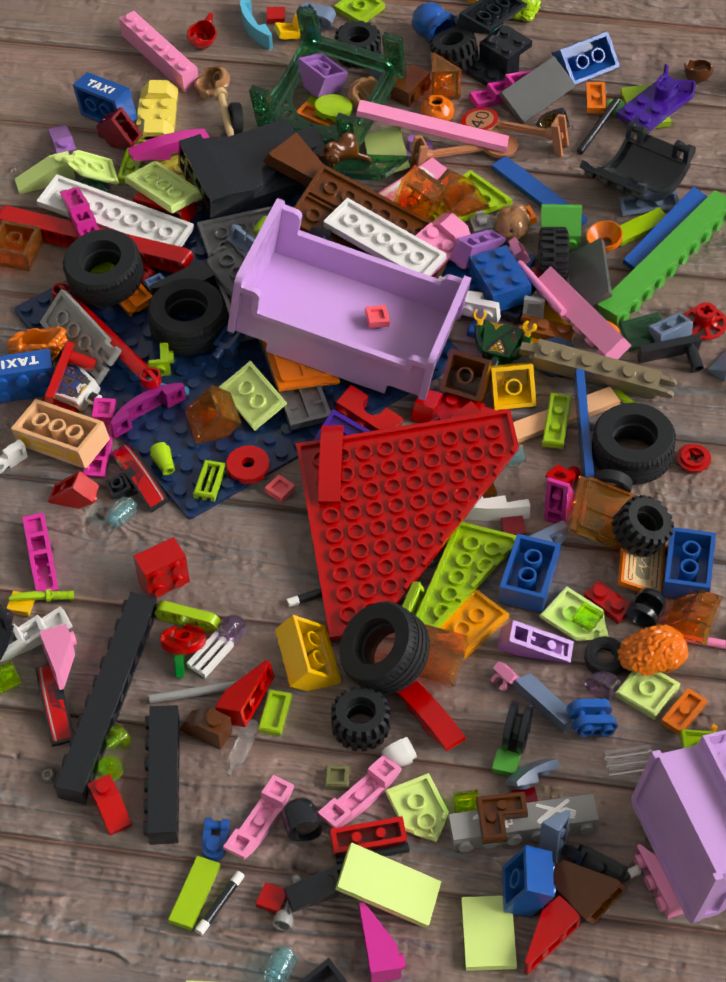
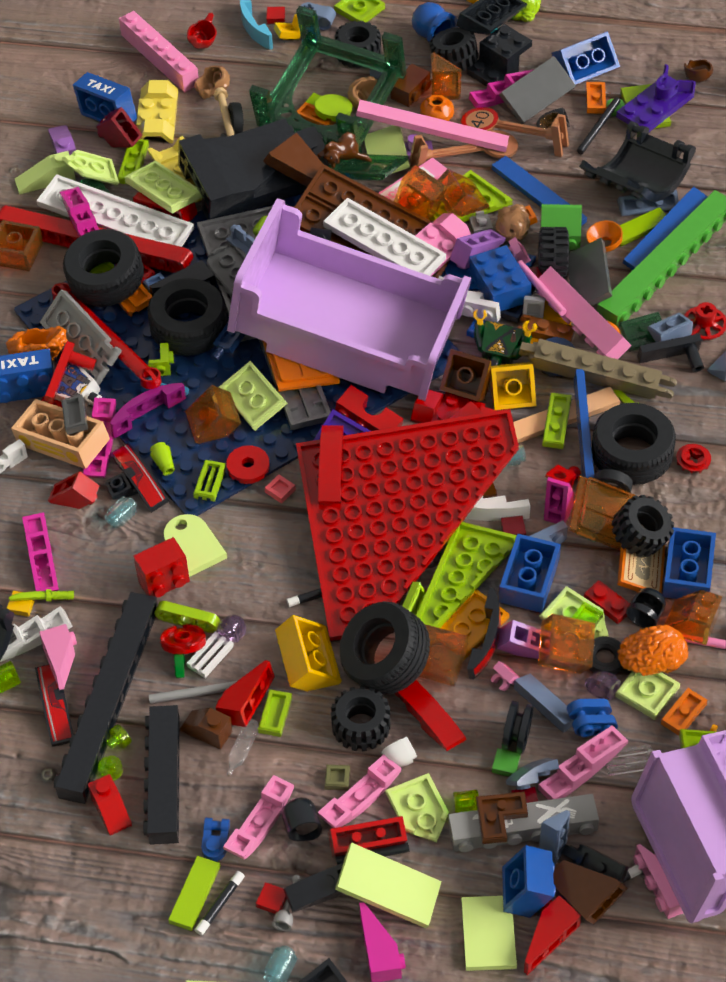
(74, 414): none -> dark grey tile
(162, 146): dark pink slope -> none
(196, 541): none -> yellowish green tile
(321, 75): medium lavender slope -> none
(377, 316): coral plate -> none
(480, 658): none -> black slope
(566, 644): none -> clear orange brick
(585, 764): none -> bright pink slope

